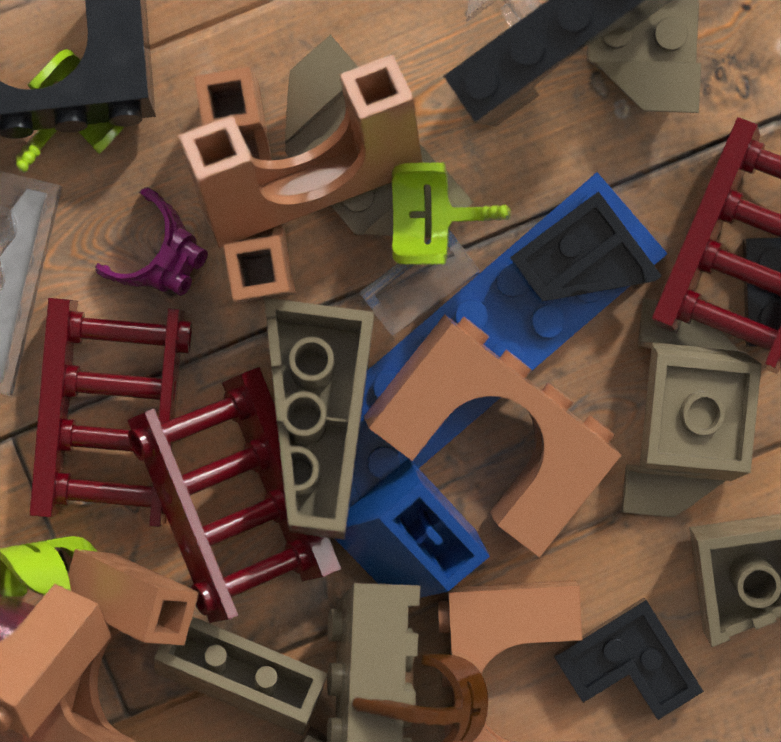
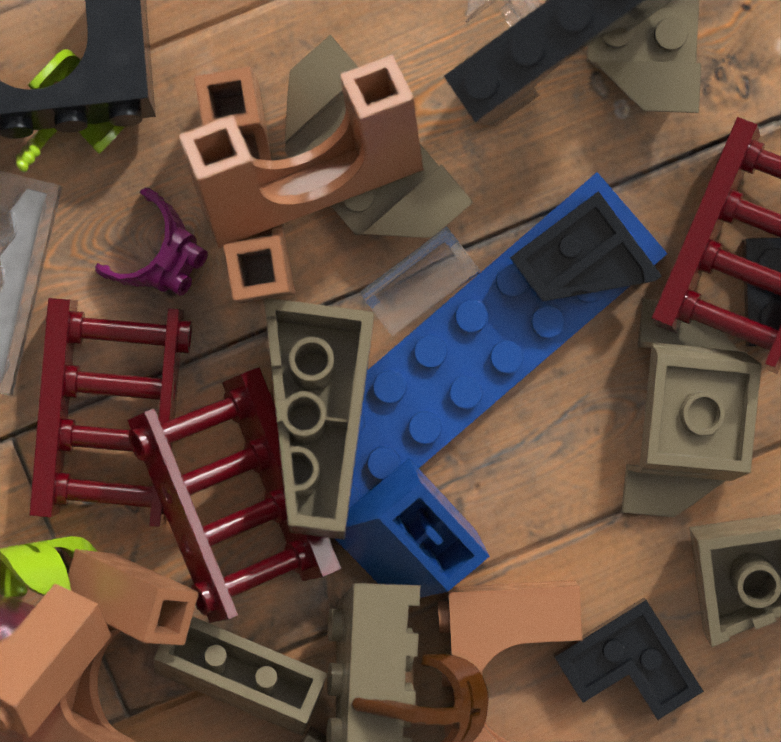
(409, 196): lime helmet -> none
(456, 368): nougat arch -> none

